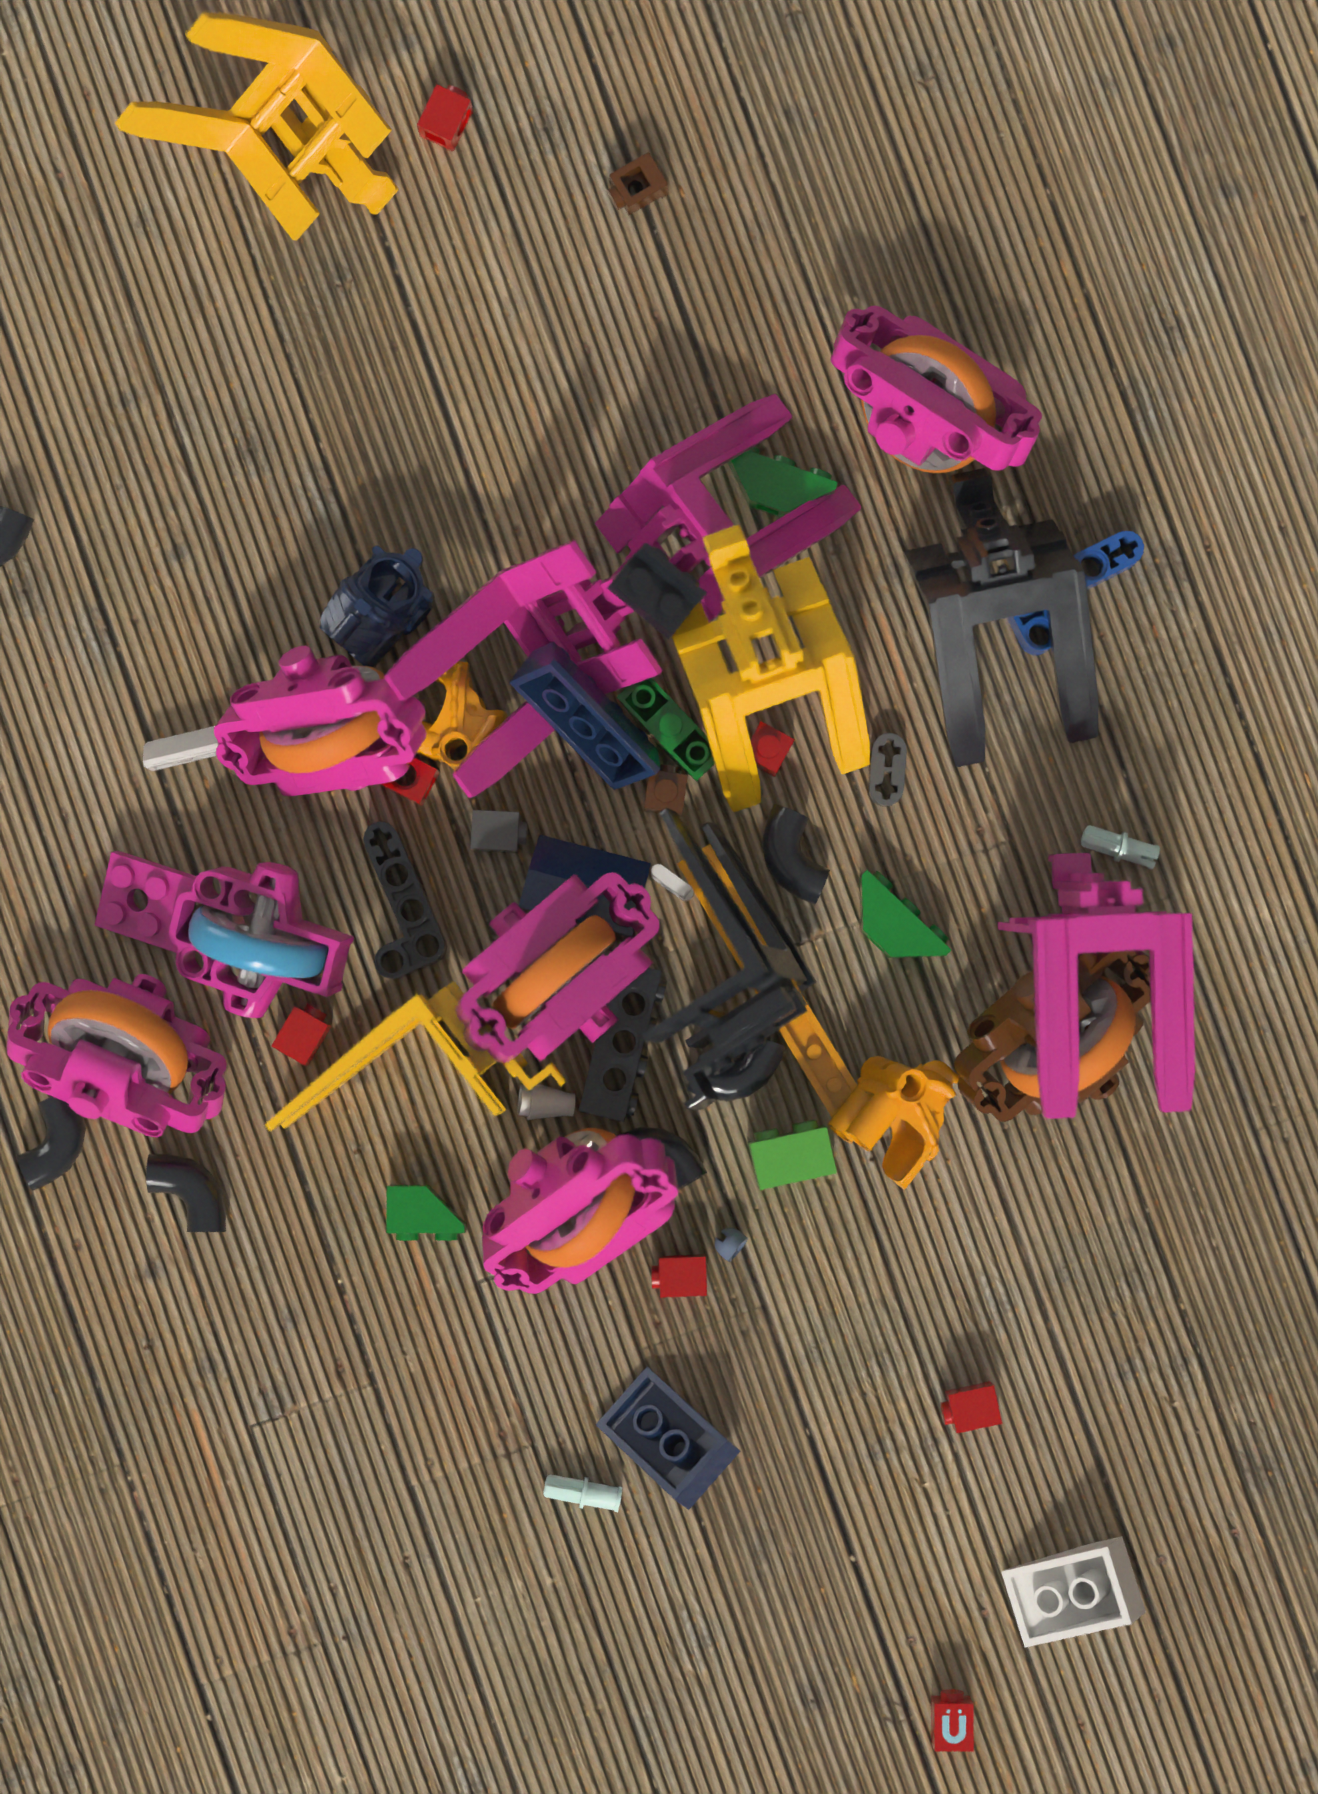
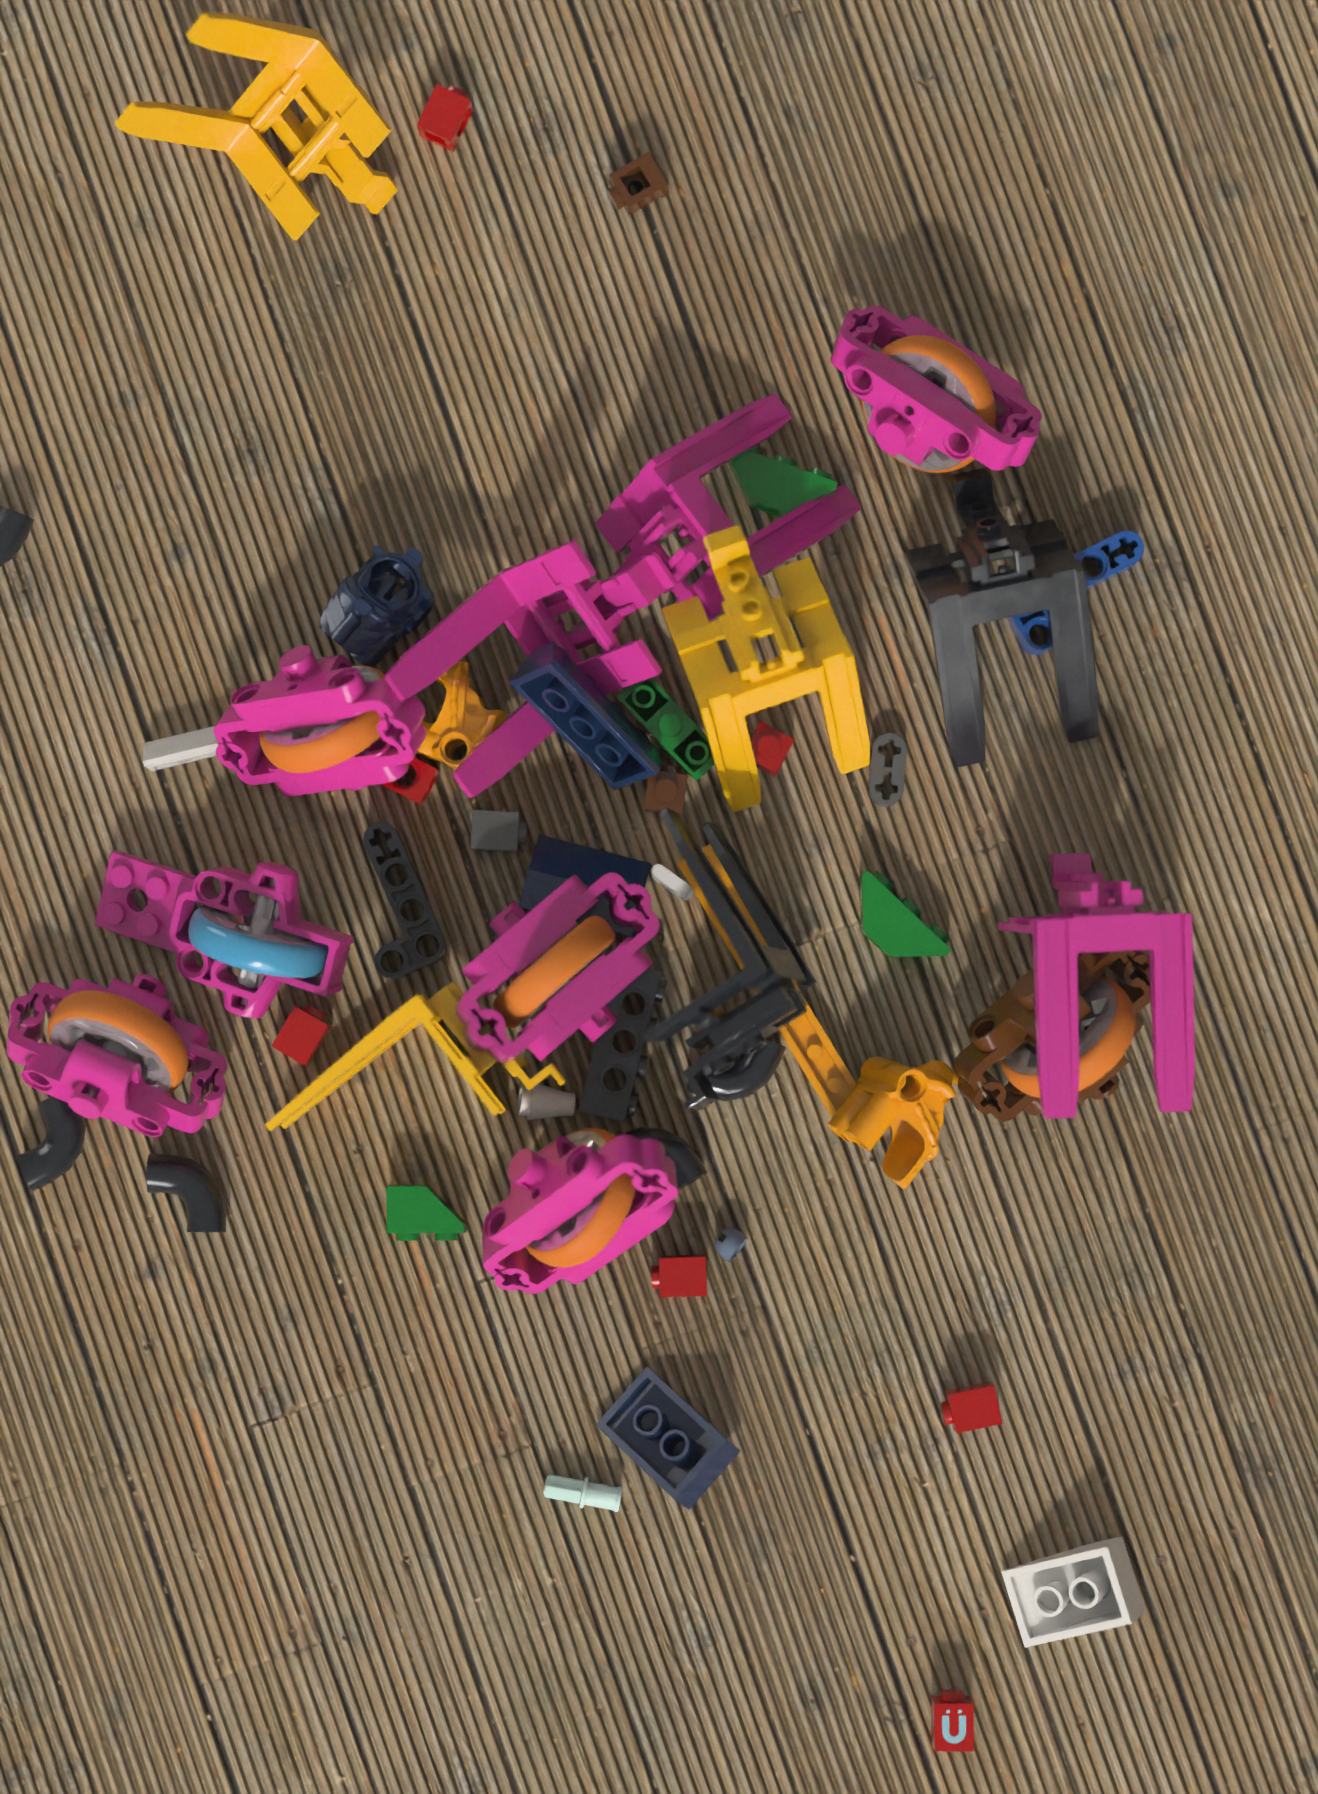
(657, 589): black bracket -> none
(785, 858): black cylinder -> none
(791, 1155): bright green brick -> none
(1120, 846): light aqua axle -> none

